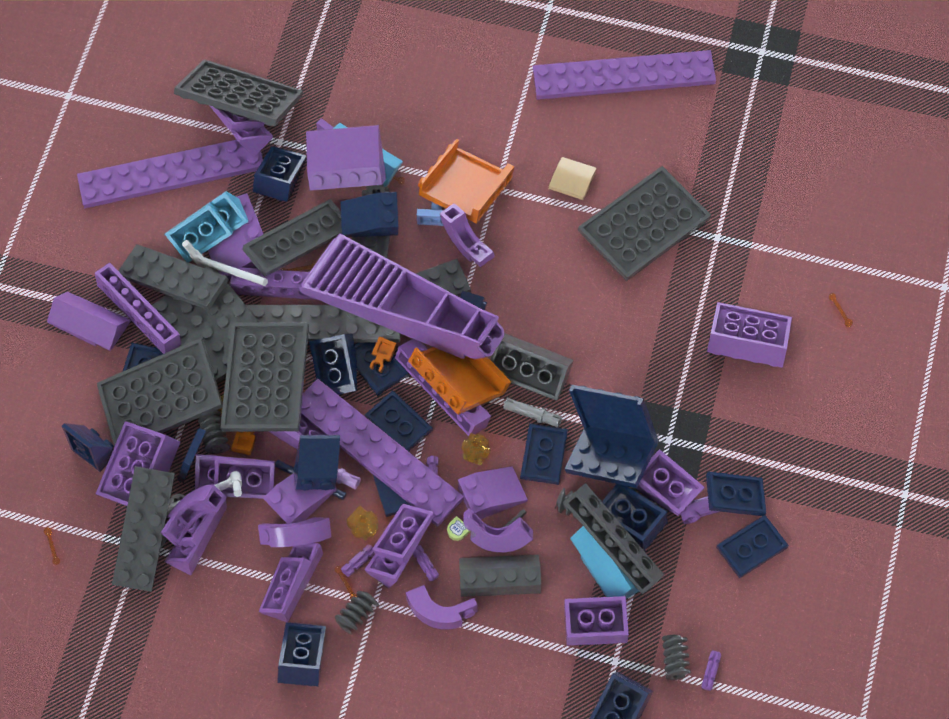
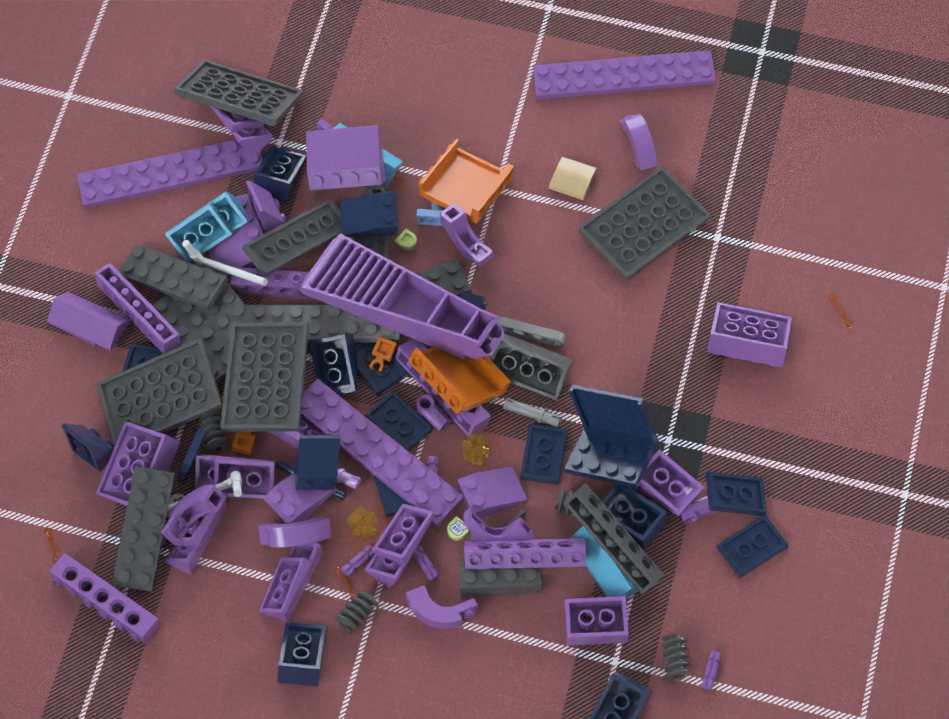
(68, 566): none -> medium lavender brick
(265, 207): none -> medium lavender slope
(406, 241): none -> yellowish green tile
(433, 414): none -> medium lavender piece
(525, 553): none -> medium lavender brick
(532, 332): none -> light grey beam
(640, 140): none -> medium lavender arch

